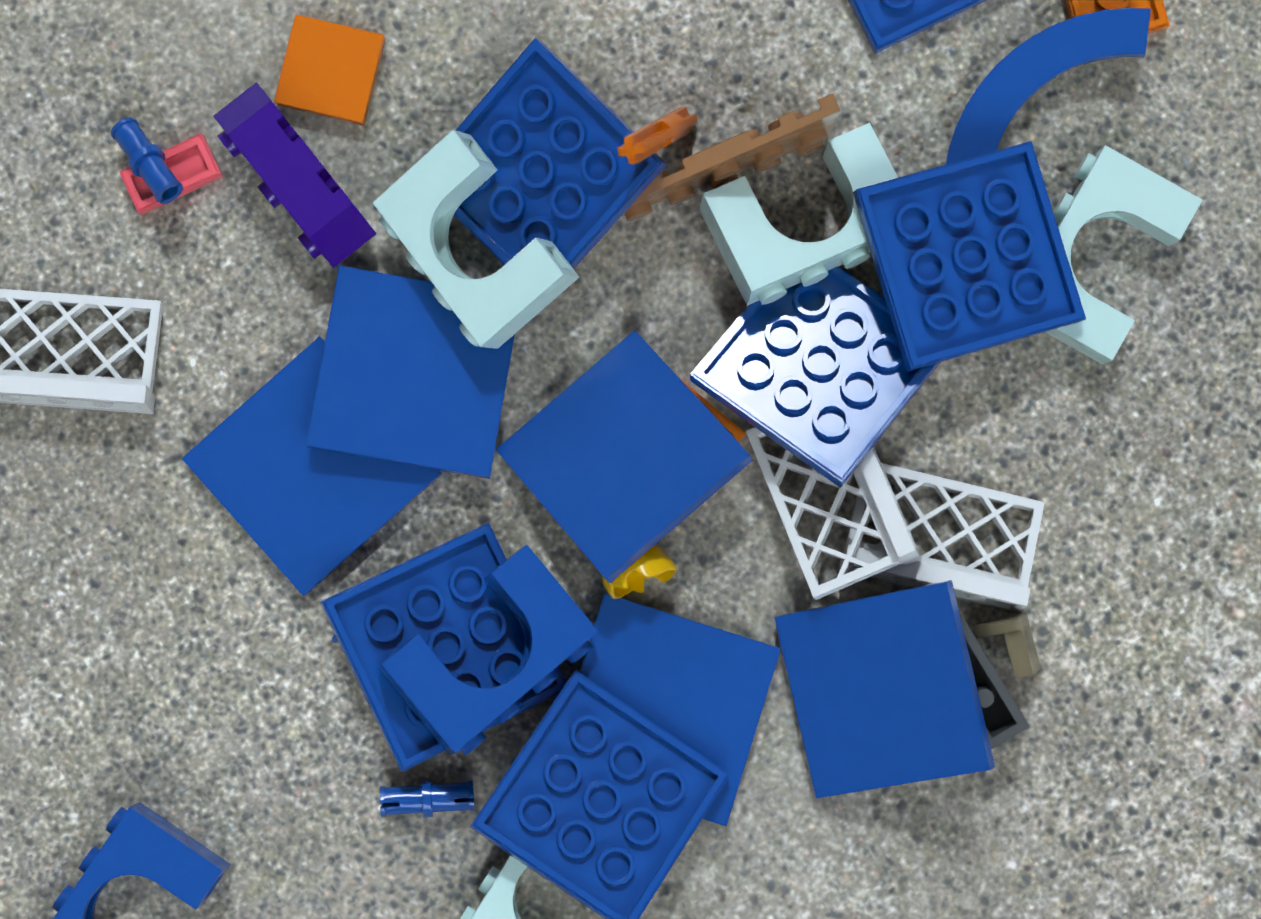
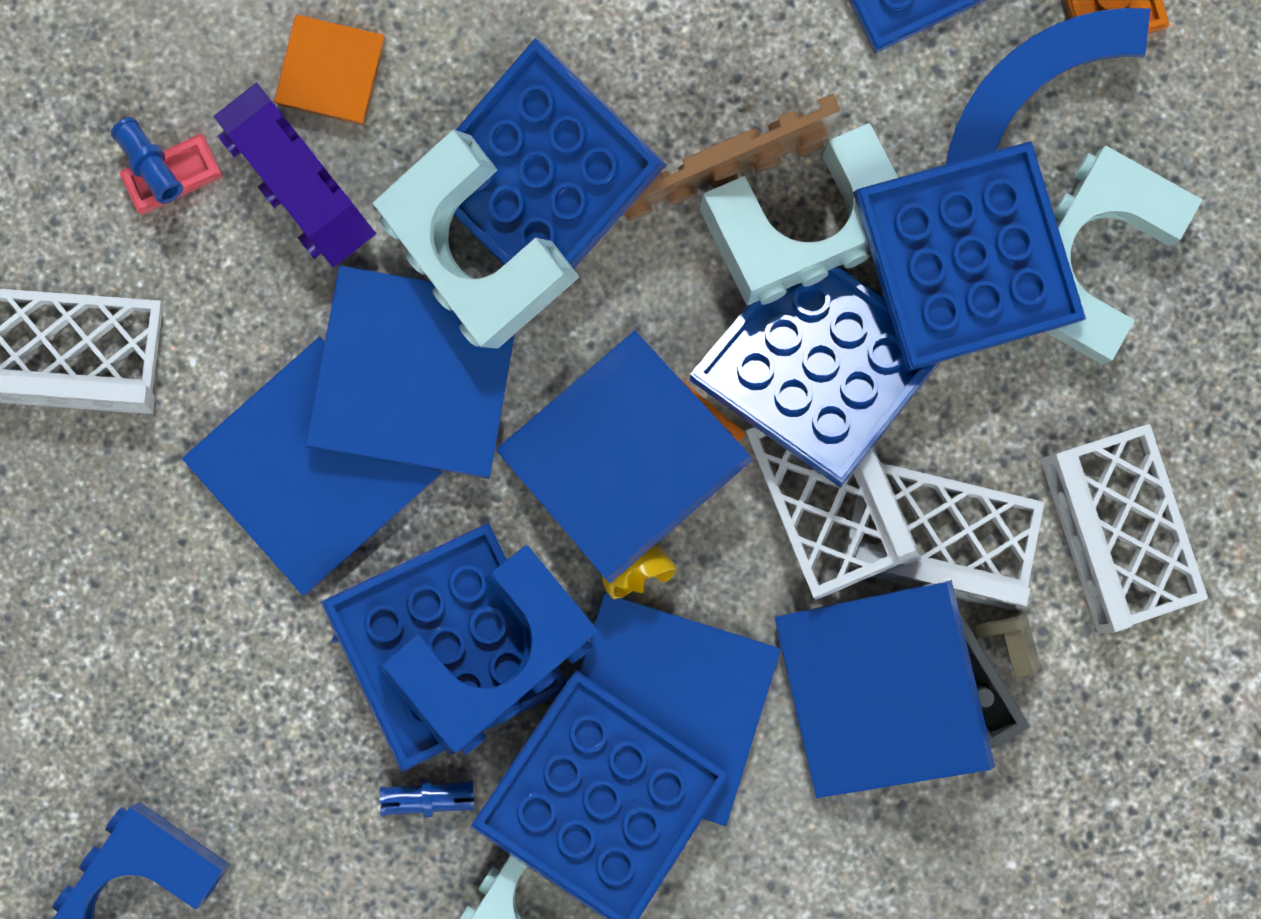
(657, 135): orange axle -> none
(1092, 549): none -> white fence

